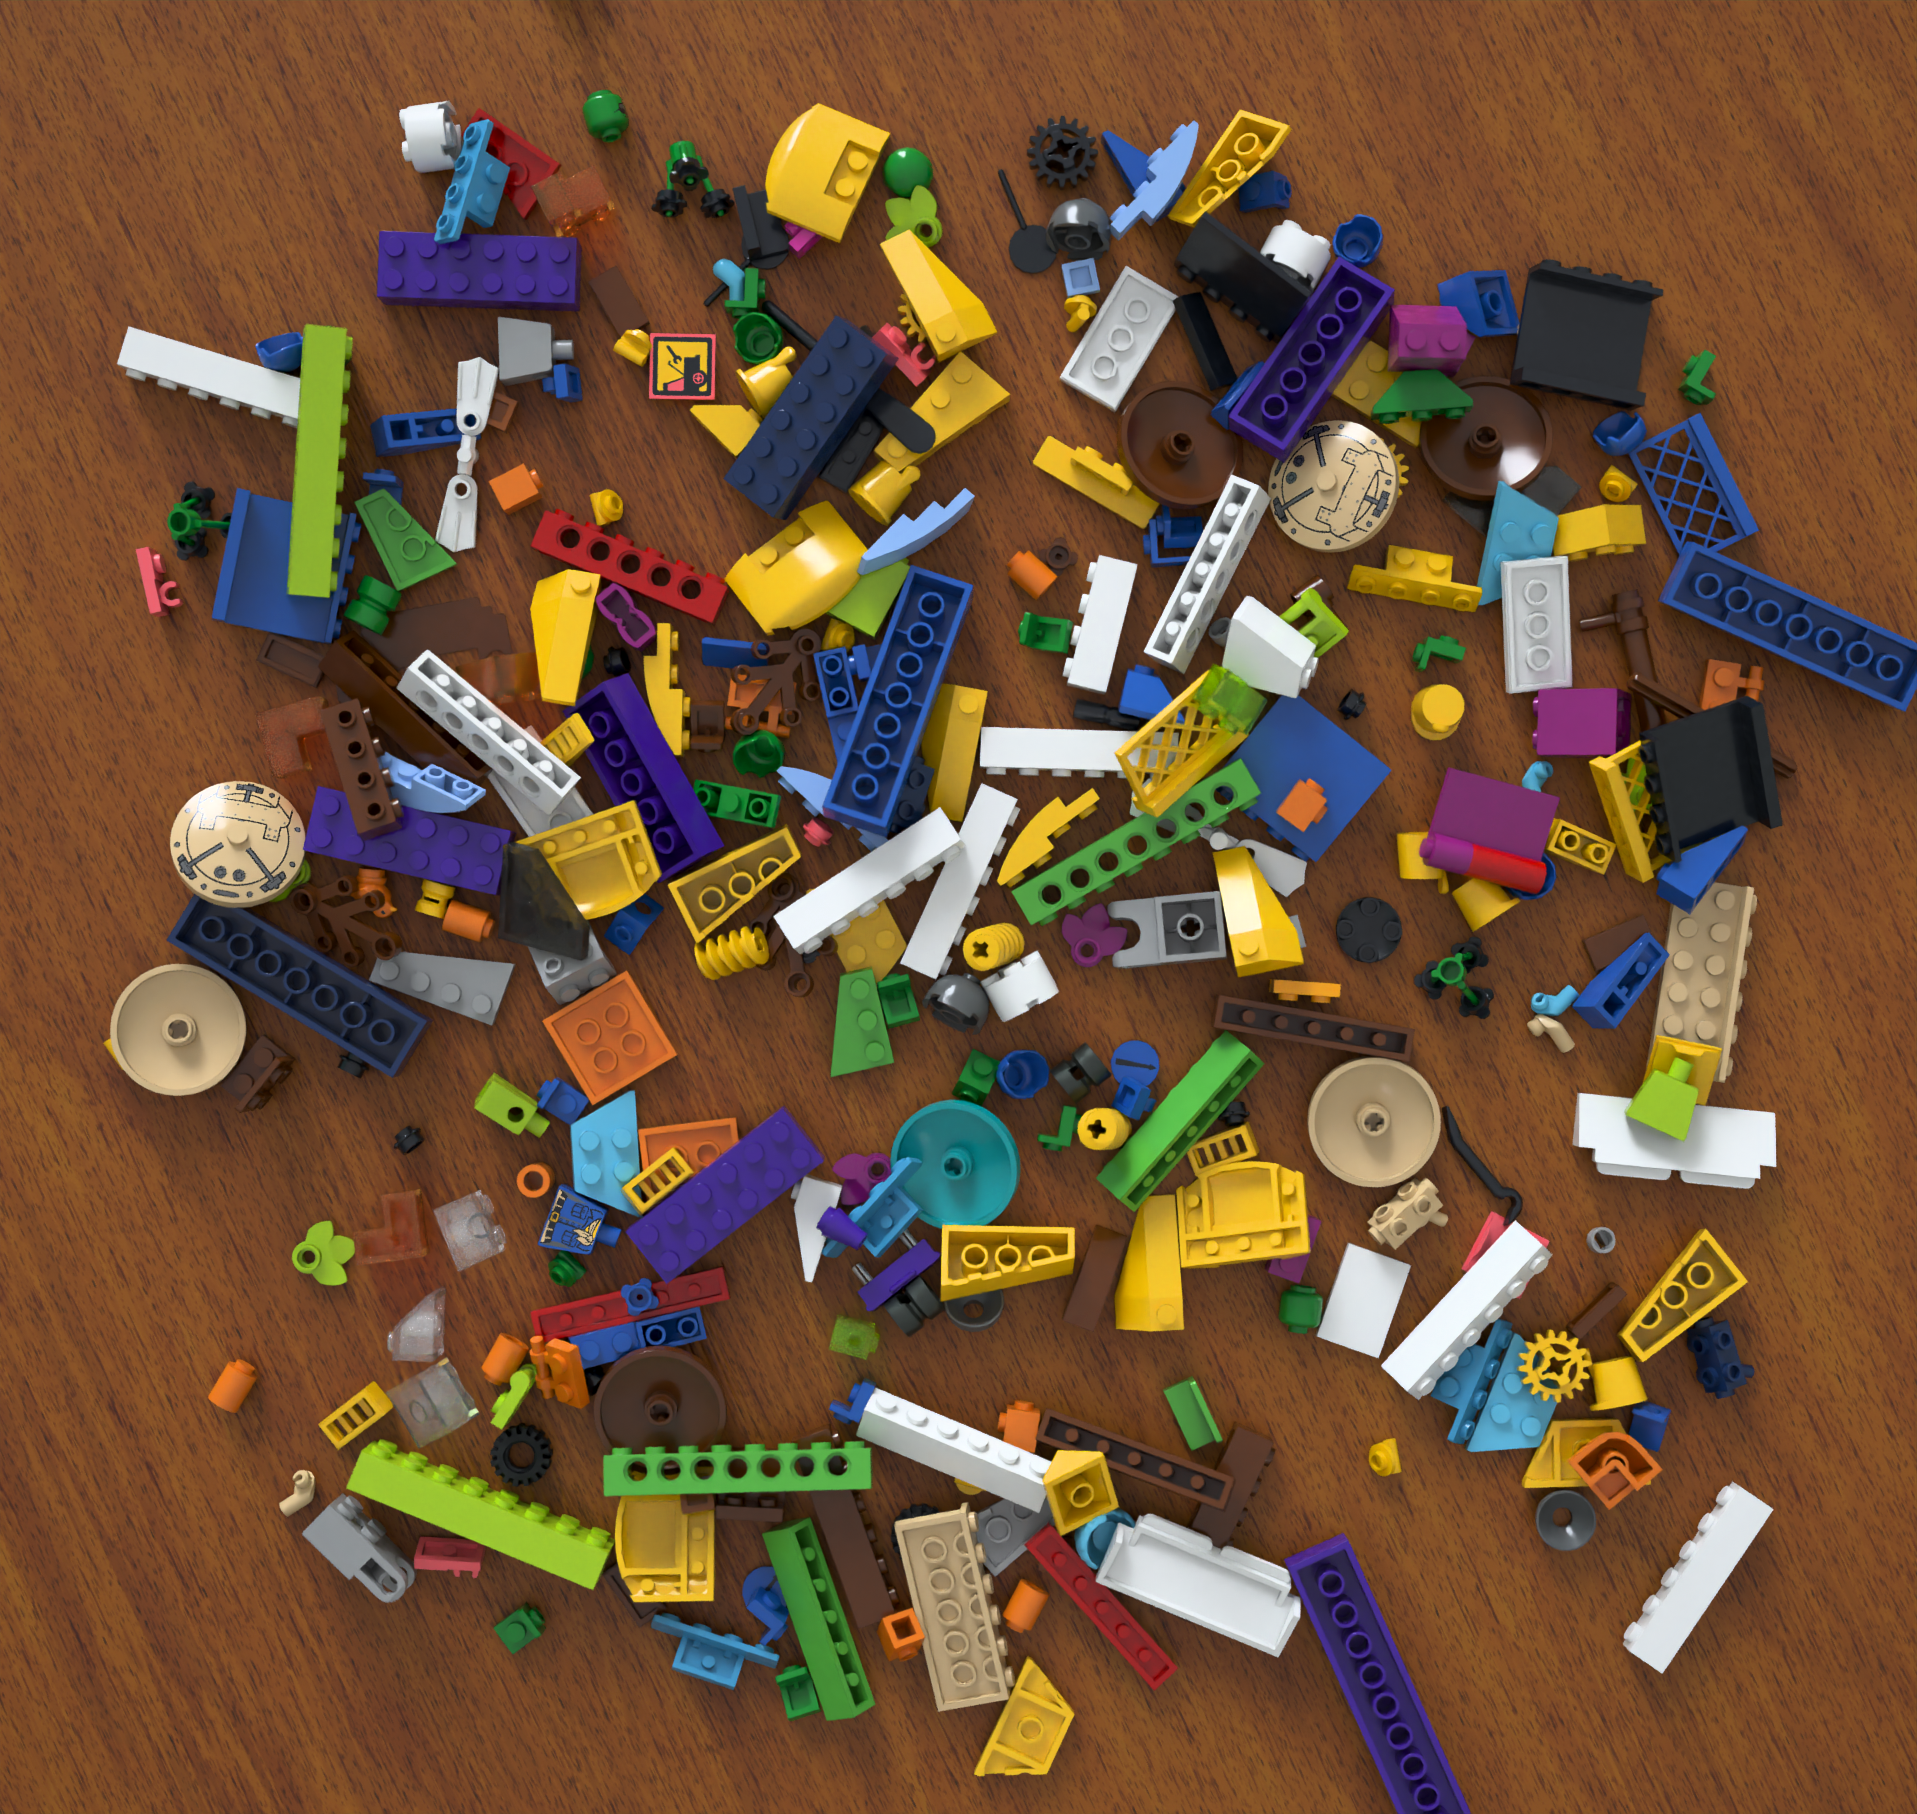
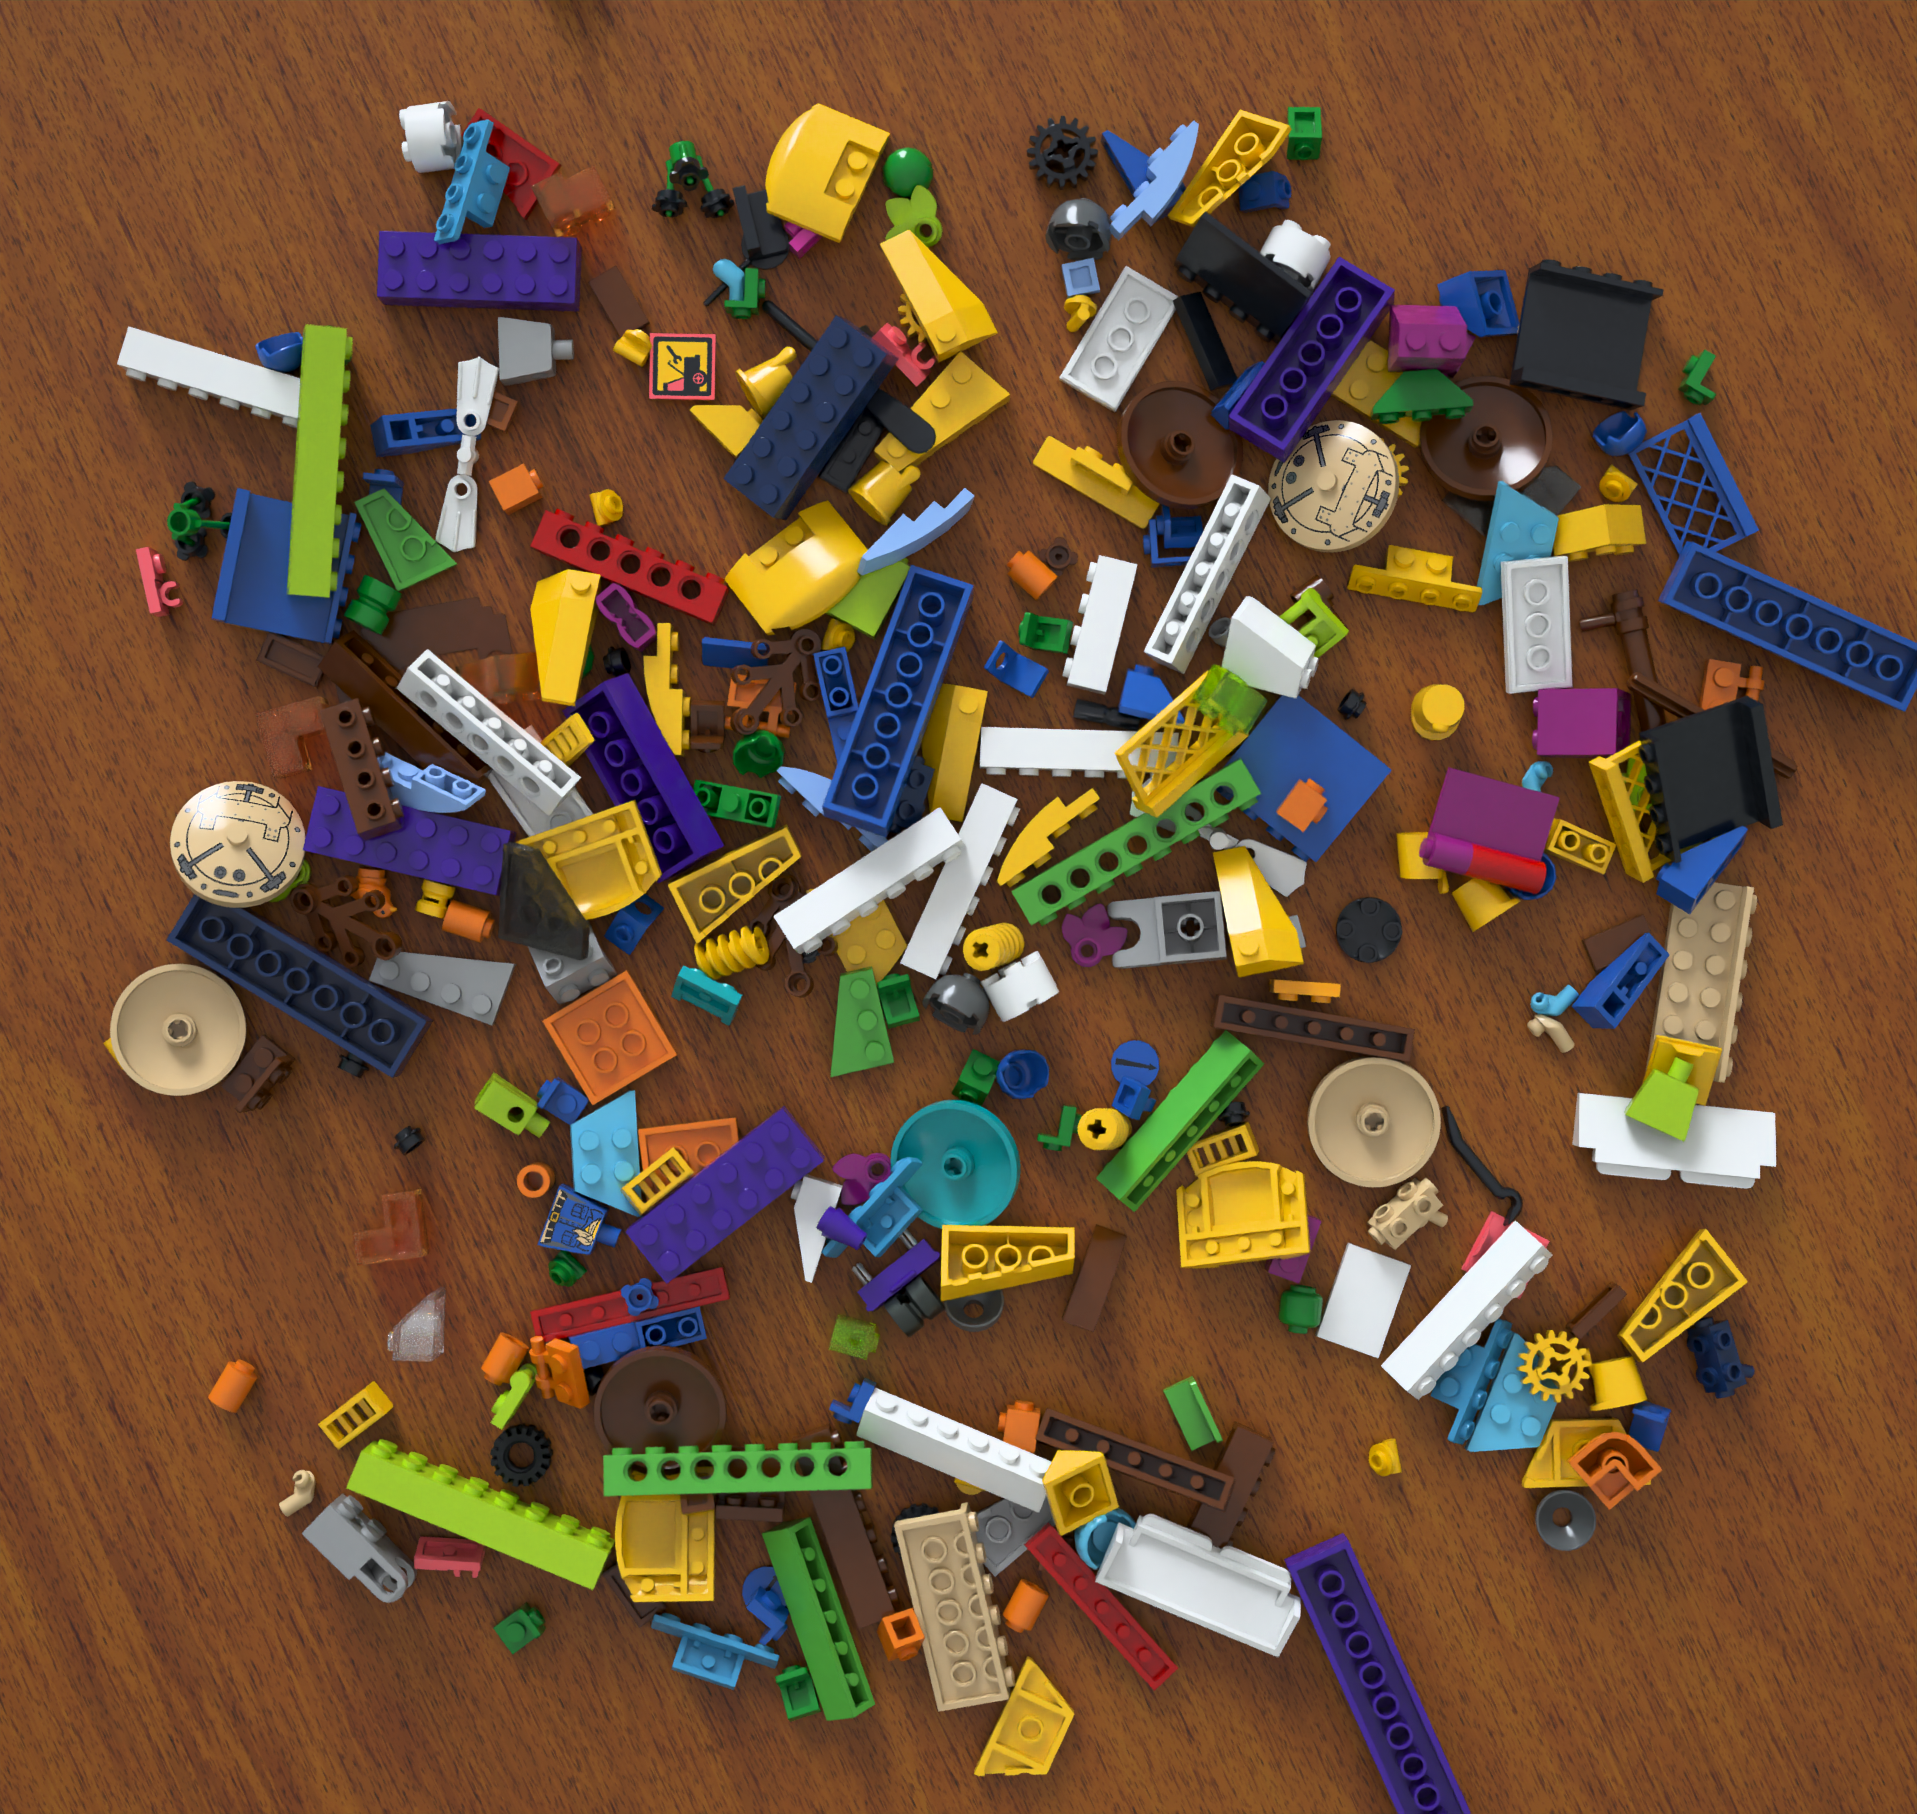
(329, 1254): lime plate -> none
(433, 1403): clear slope -> none
(470, 1229): clear slope -> none
(565, 383): blue tile -> none
(605, 115): green head -> none
(707, 994): none -> teal plate
(757, 338): green hair -> none
(818, 832): coral plate -> none
(863, 661): blue bracket -> none
(1016, 670): none -> blue bracket
(1028, 244): black piece -> none
(1090, 1066): pearl dark grey wheel -> none
(1150, 1279): yellow wedge -> none
(1306, 133): none -> green bracket
(1358, 240): blue hair -> none
(1442, 648): green bracket -> none
(1453, 973): black plant -> none
(1605, 1238): light grey hinge -> none
(1696, 1576): white brick -> none

